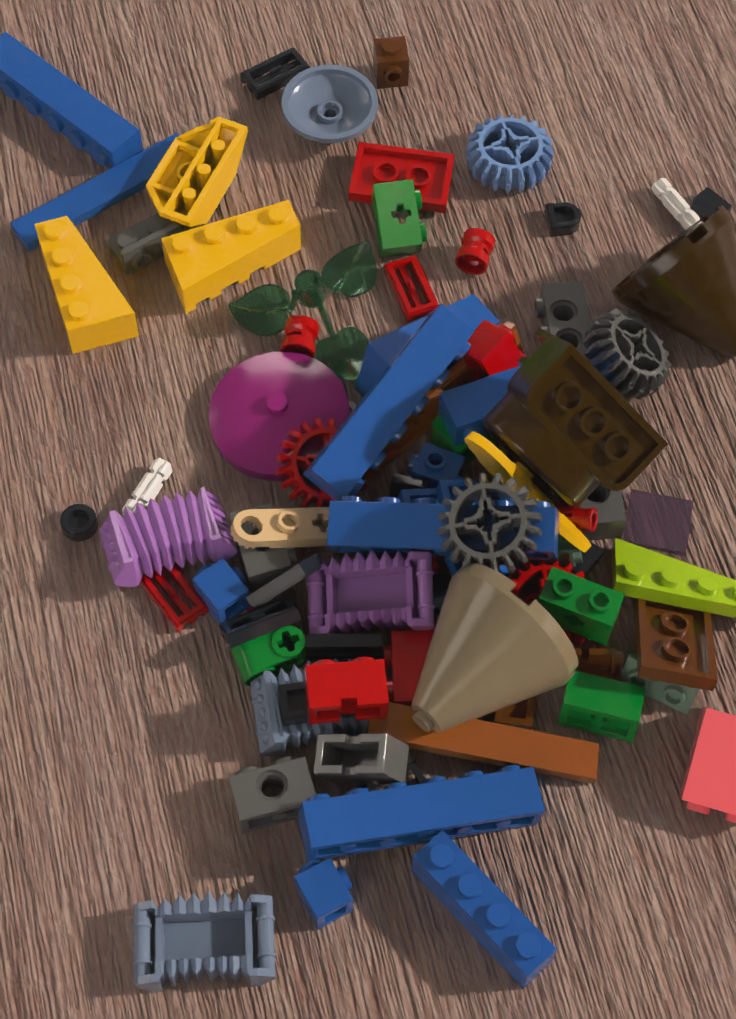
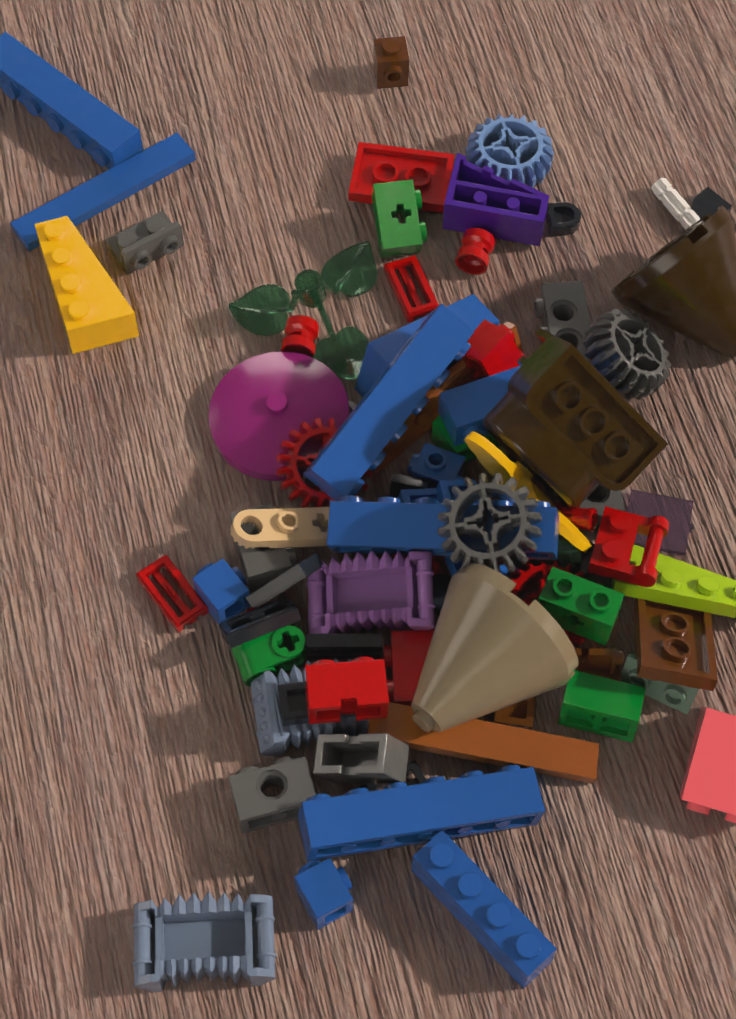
(79, 522): black tile -> none
(149, 484): white axle -> none
(166, 536): medium lavender piece -> none
(197, 171): yellow wedge -> none
(229, 250): yellow wedge -> none
(278, 75): black tile -> none
(329, 103): sand blue dish -> none
(494, 204): none -> dark purple wedge
(616, 542): none -> red plate

